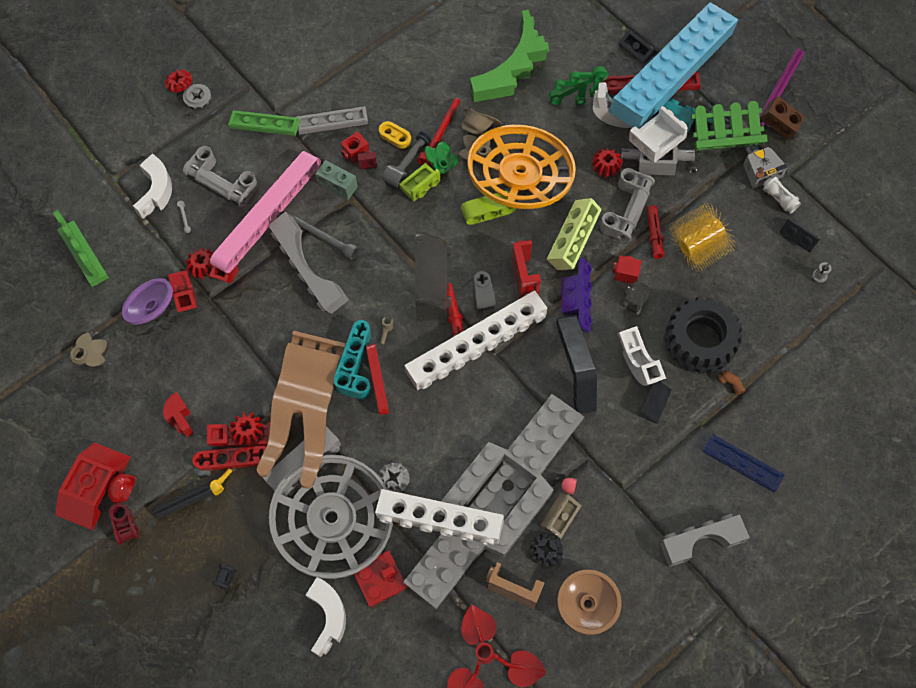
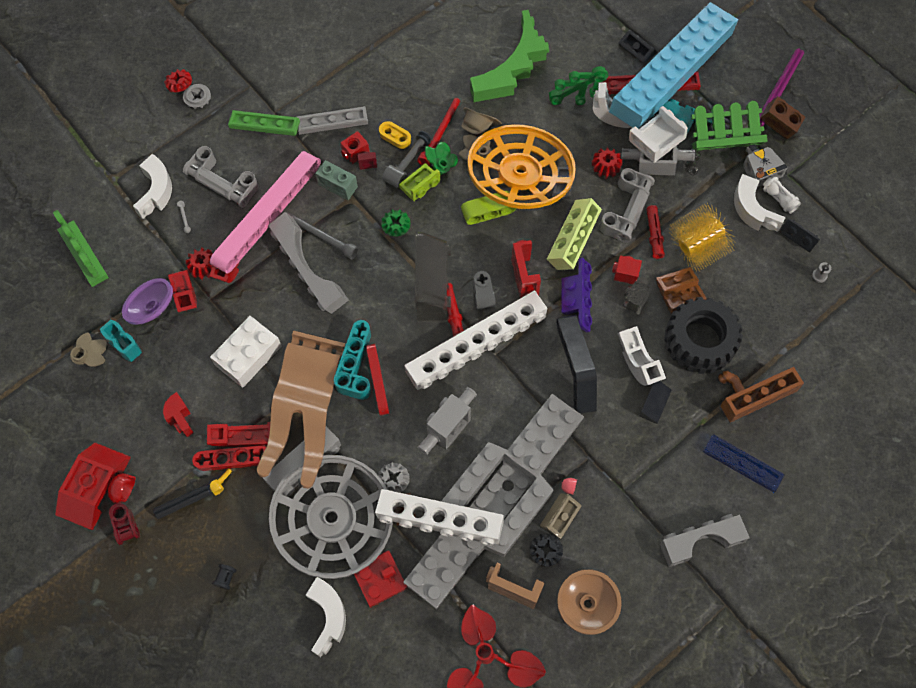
(120, 340): none -> teal brick
(243, 423): red gear -> none
(246, 351): none -> white brick
(386, 327): dark tan hand -> none
(395, 230): none -> green gear
(448, 421): none -> light grey brick
(679, 287): none -> dark orange slope
(749, 208): none -> white arch
(761, 394): none -> dark orange brick

